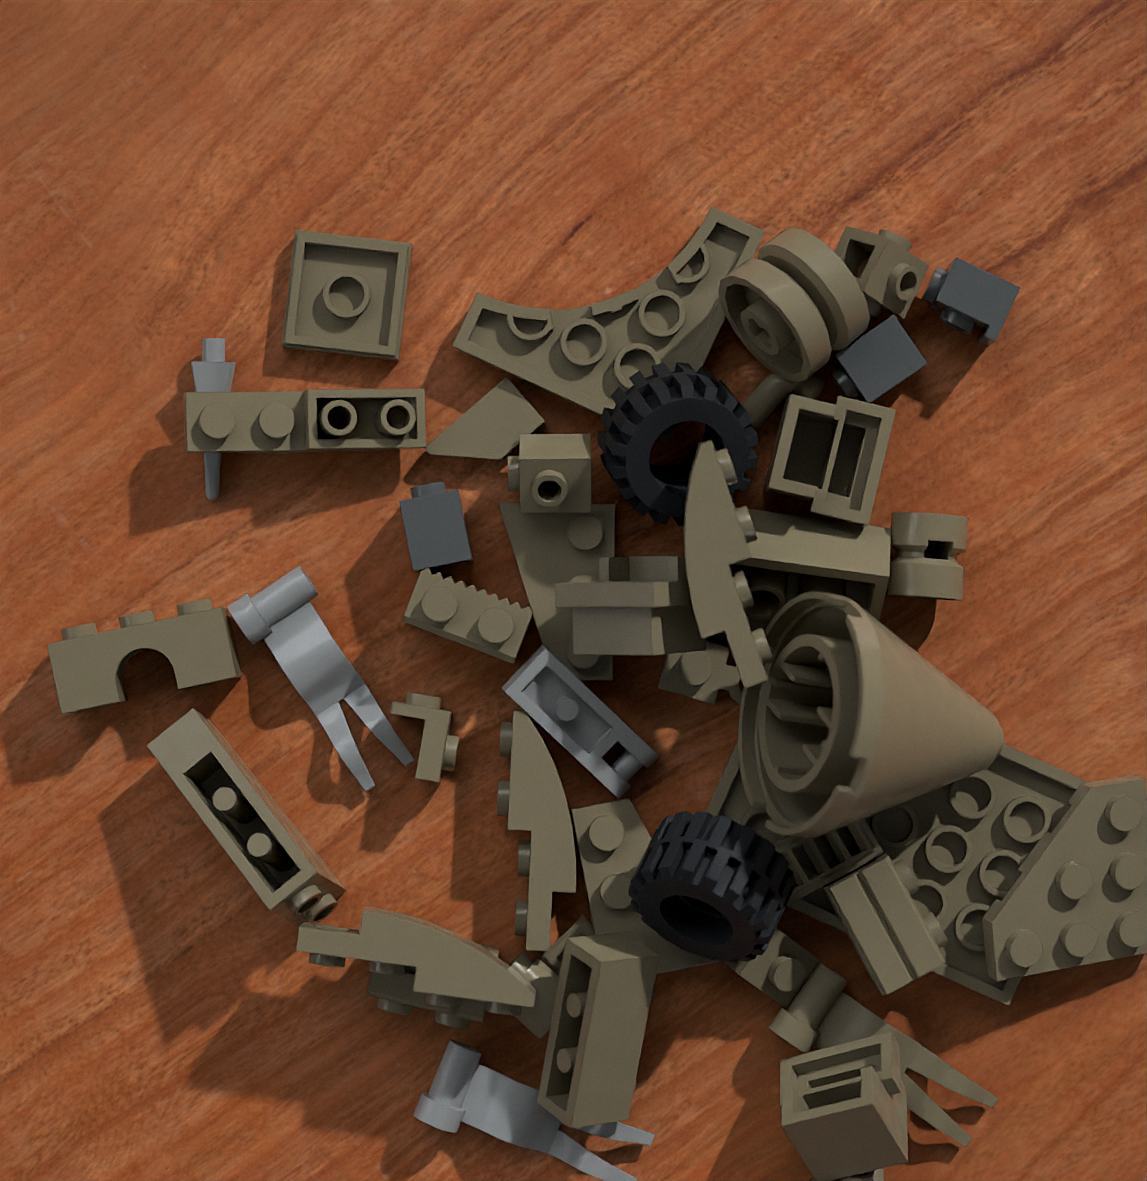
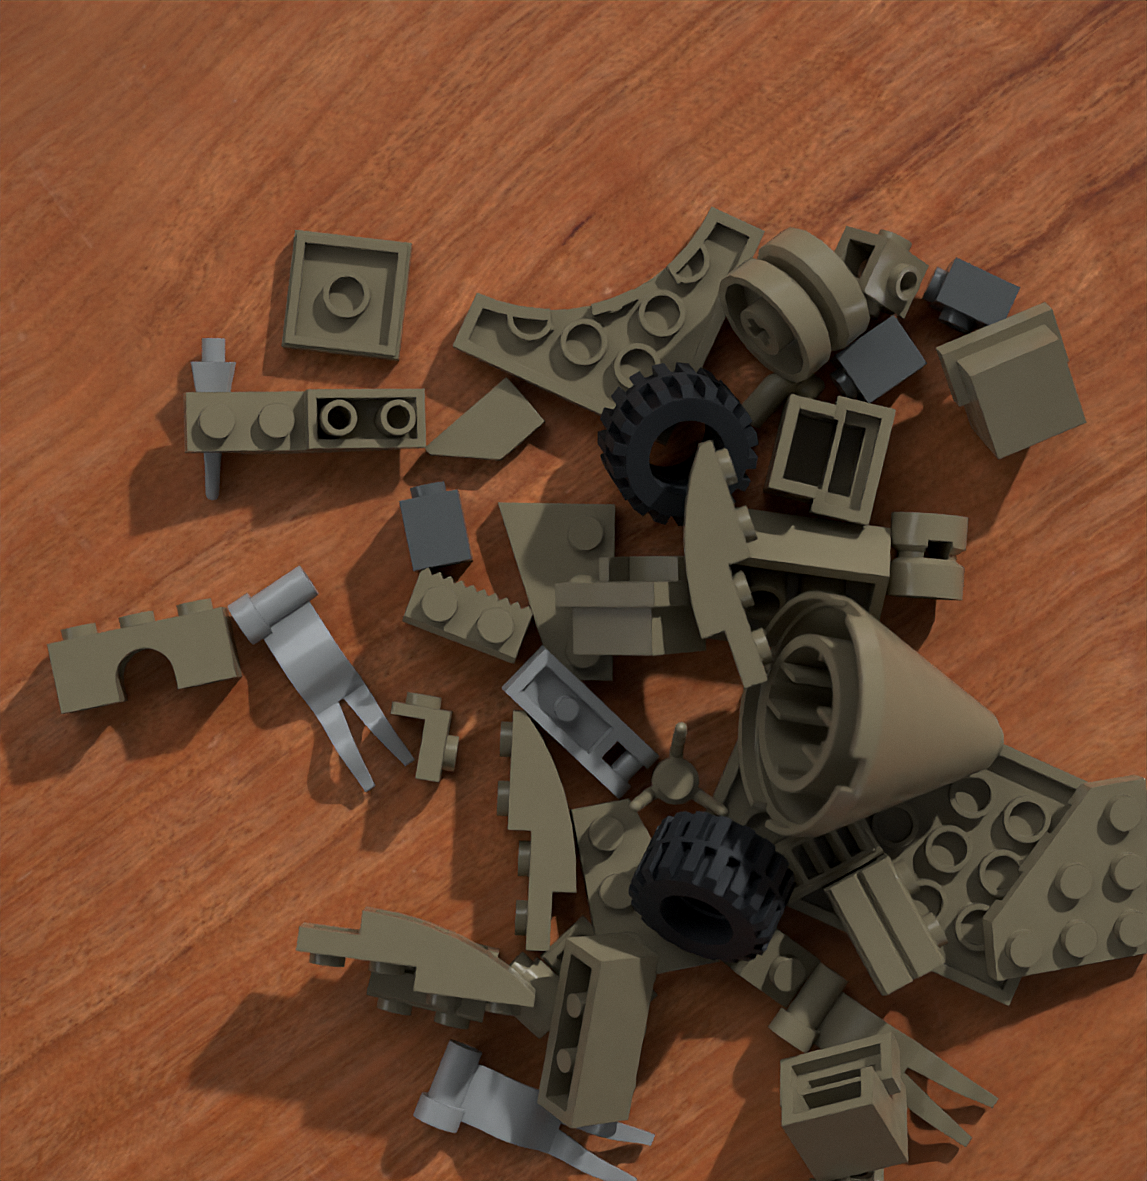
(247, 821): dark tan slope -> none
(552, 473): dark tan brick -> none
(677, 780): none -> dark tan plant
(701, 674): dark tan plate -> none
(1013, 381): none -> dark tan plate

